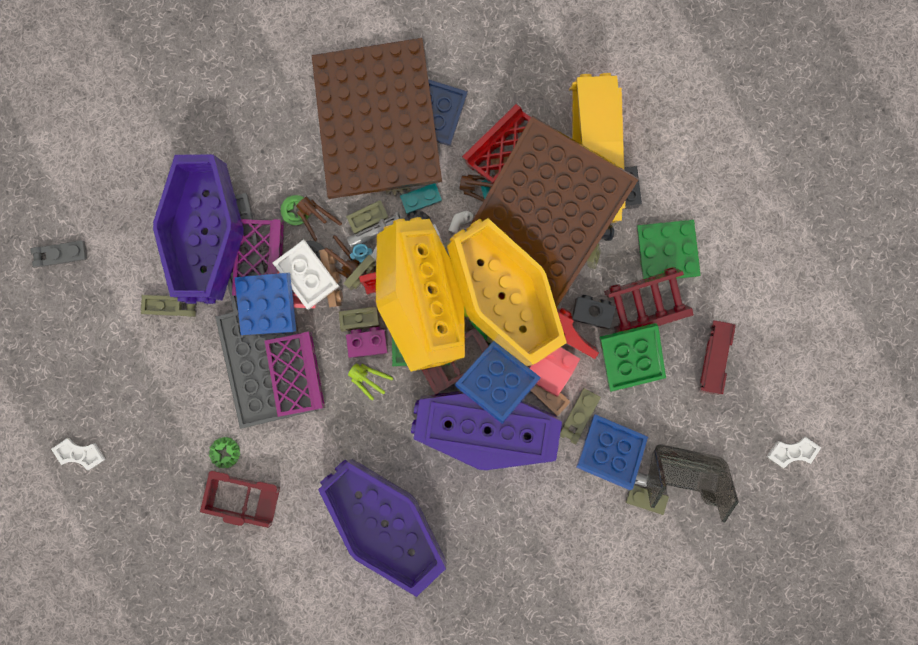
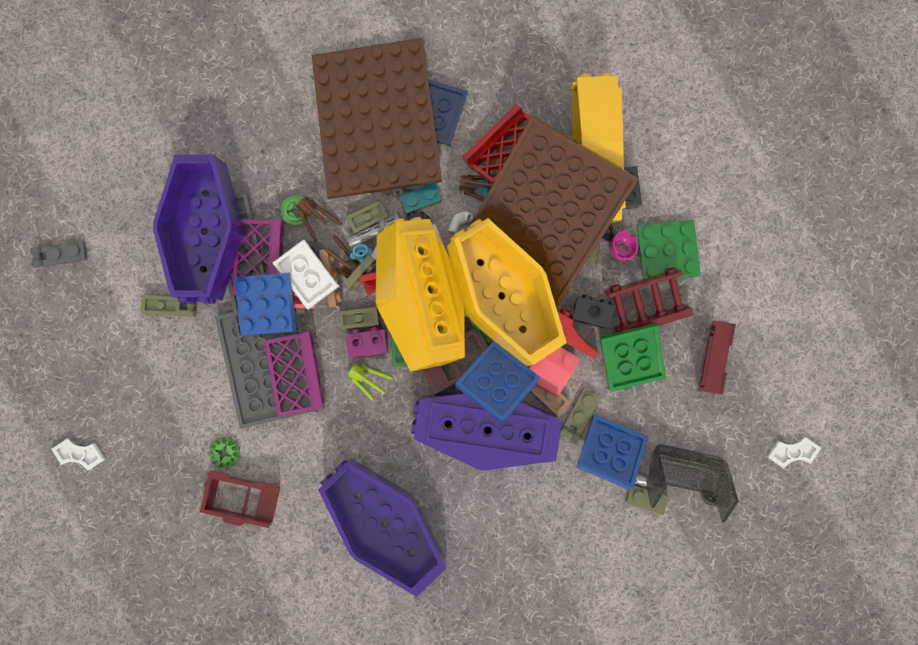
(626, 239): none -> dark pink hair

